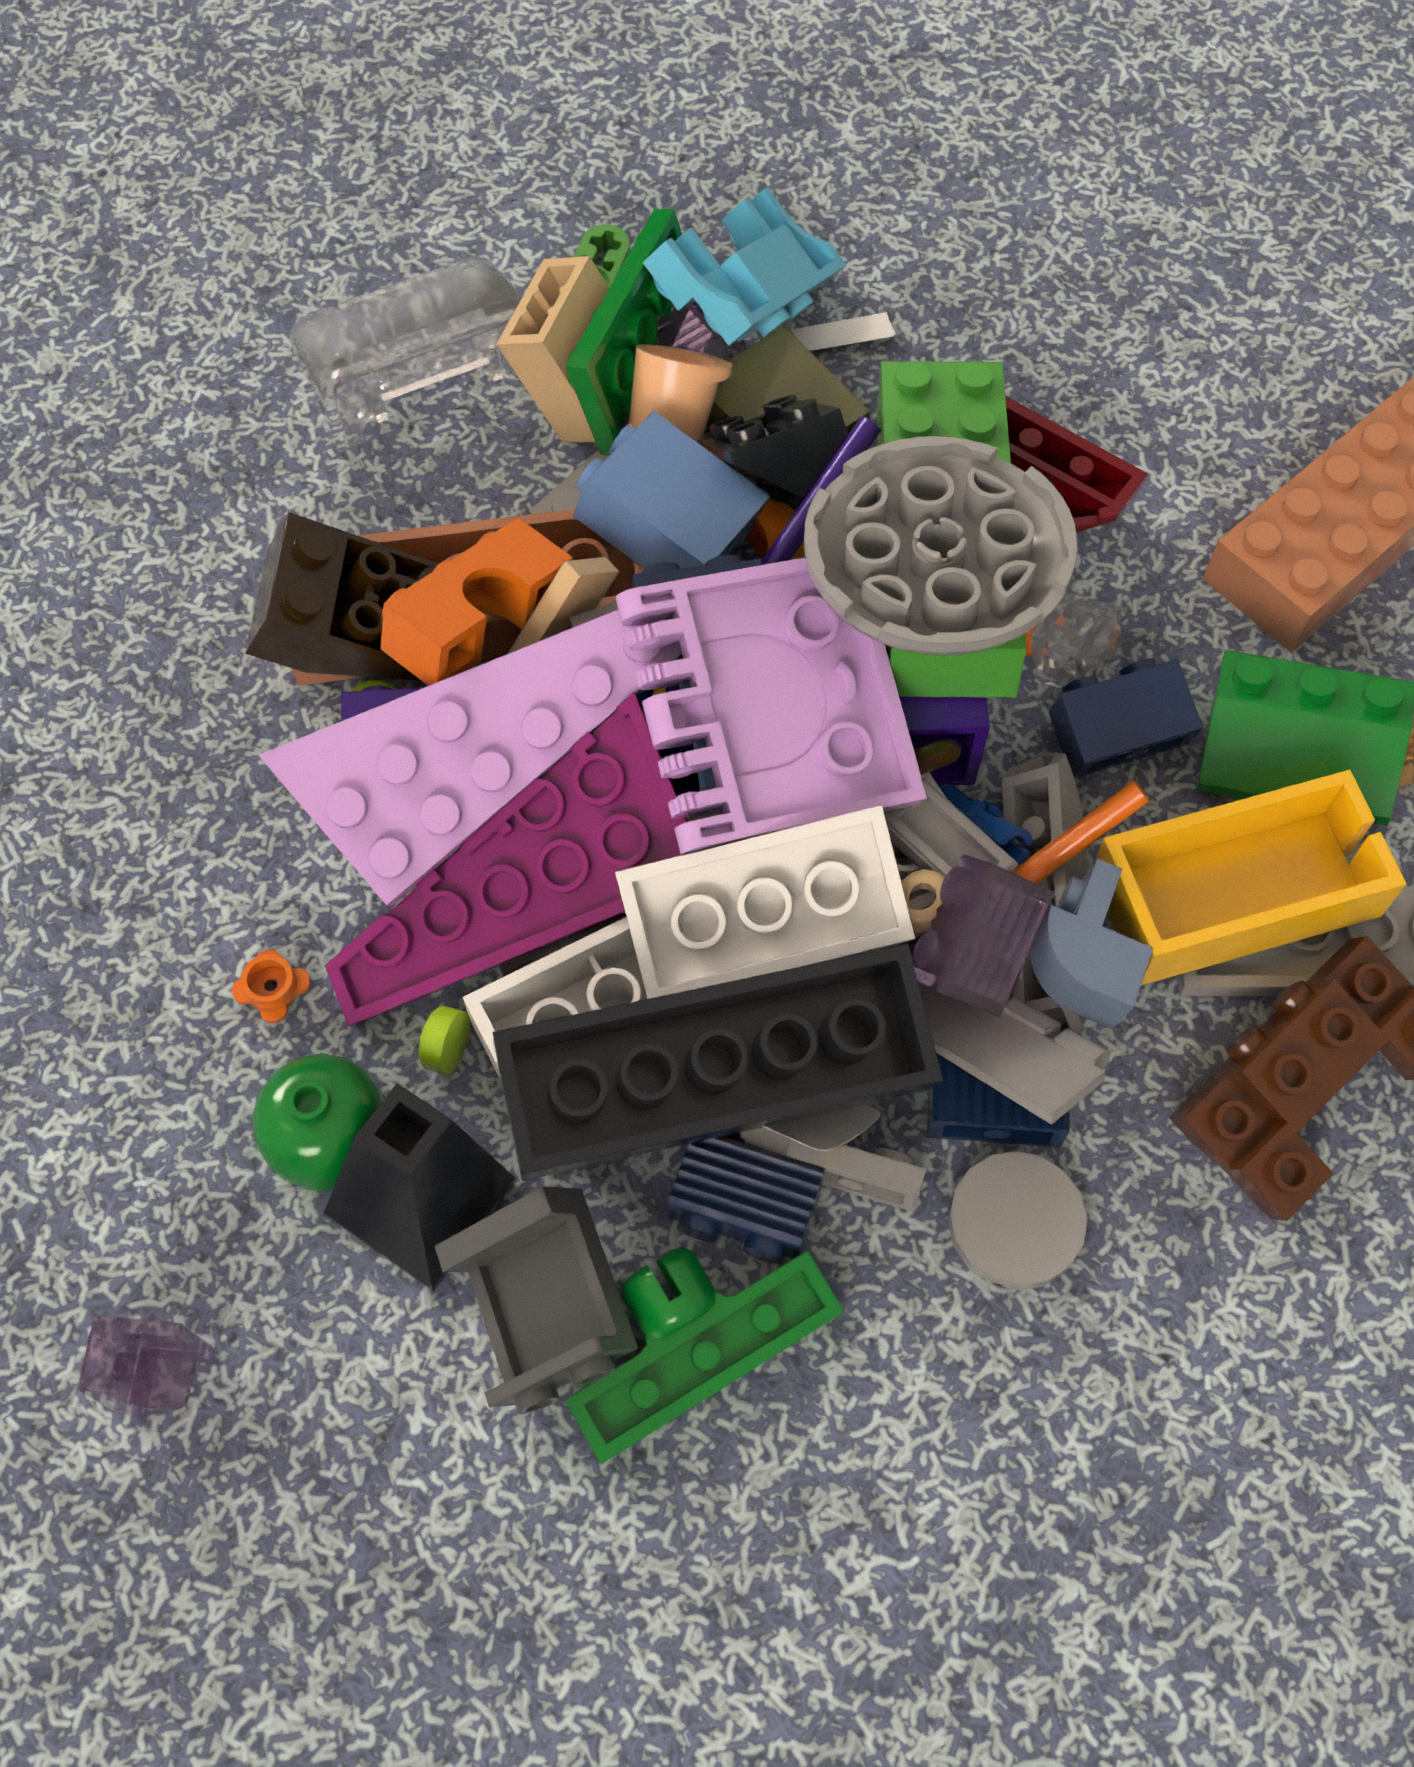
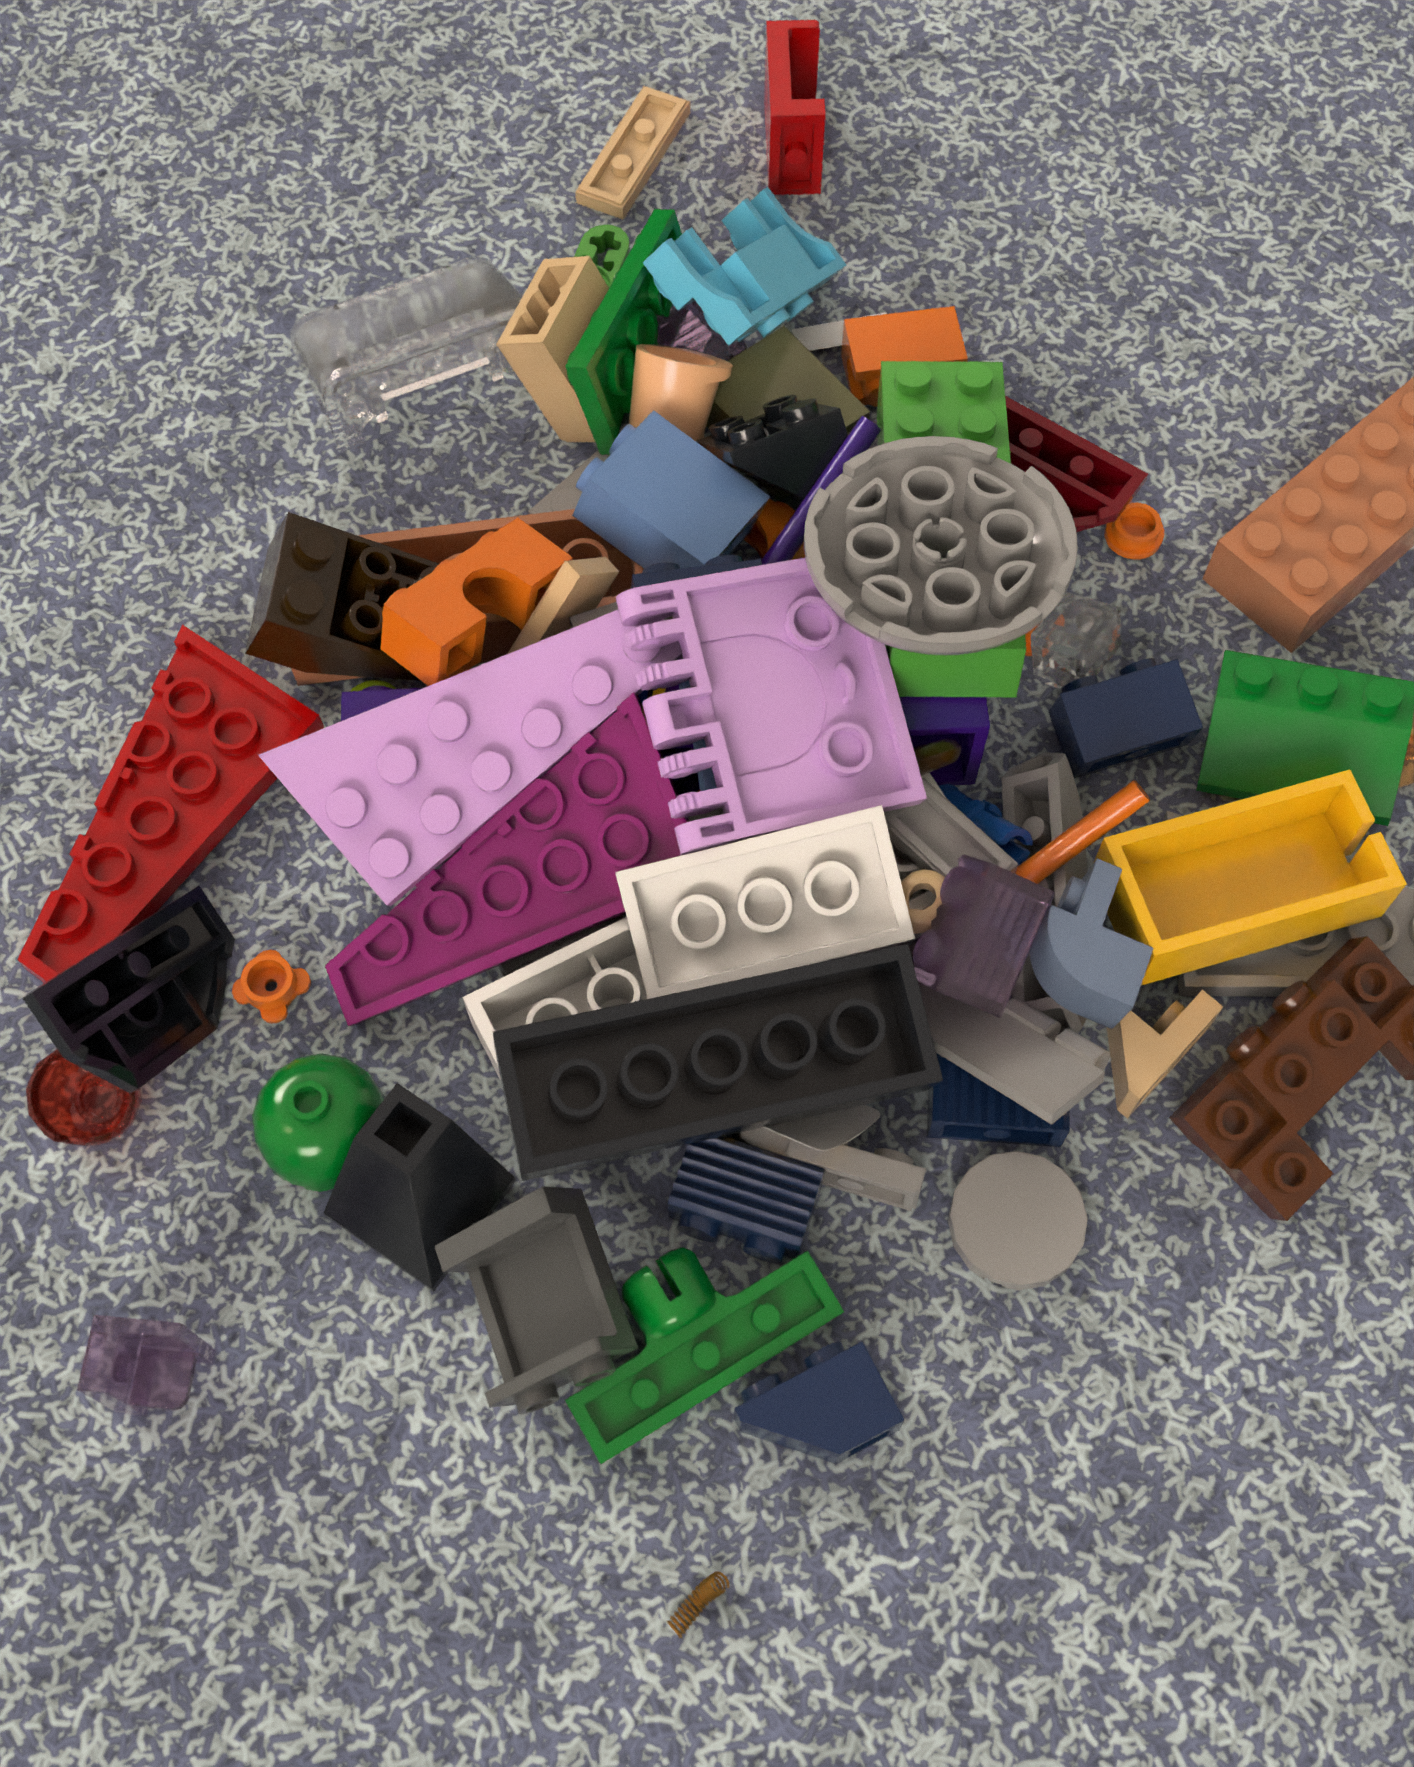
(65, 1095): none -> clear red hair
(141, 994): none -> black wedge
(167, 799): none -> red wing
(444, 1039): lime tile -> none
(633, 152): none -> tan tile
(704, 1597): none -> pearl gold leg
(791, 109): none -> red panel
(827, 1409): none -> dark blue slope
(897, 337): none -> orange brick
(1135, 532): none -> orange plate
(1146, 1054): none -> tan slope

